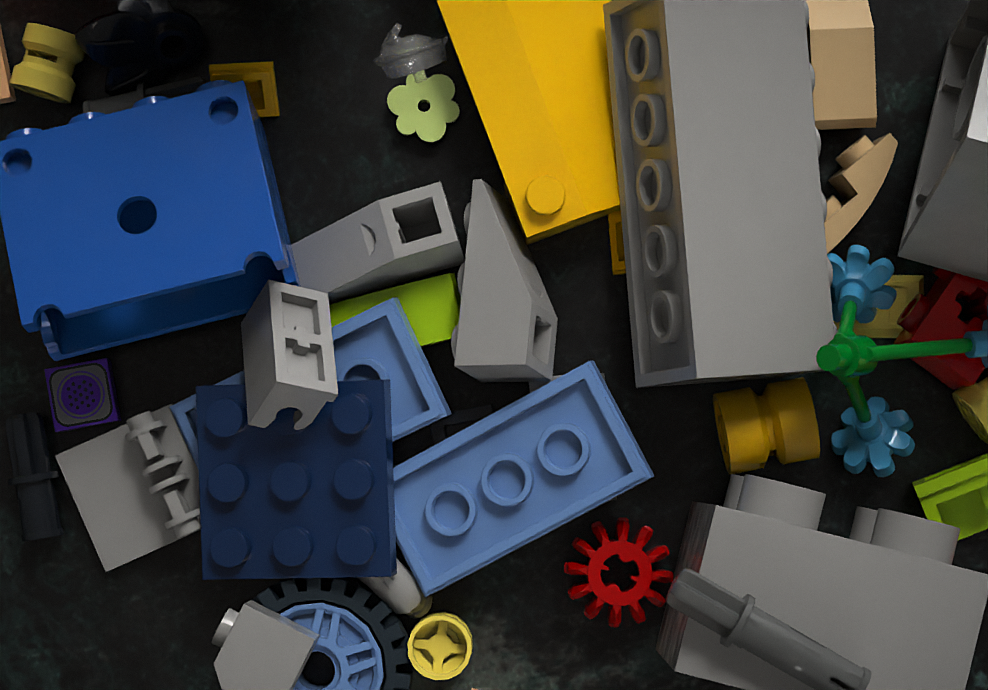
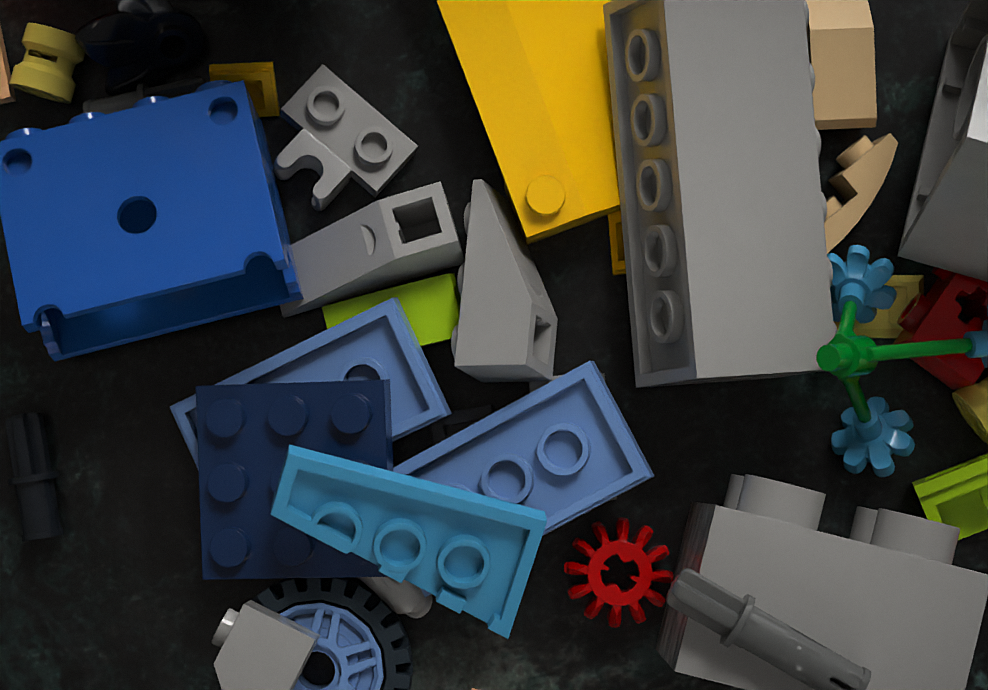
(82, 395): tile -> none
(134, 487): light grey hinge -> none
(288, 354): light grey hinge -> none
(340, 139): none -> light grey plate
(410, 54): clear hat -> none
(431, 124): yellowish green plant -> none
(437, 654): light yellow wheel -> none
(438, 537): none -> dark azure wing
(766, 425): yellow wheel -> none

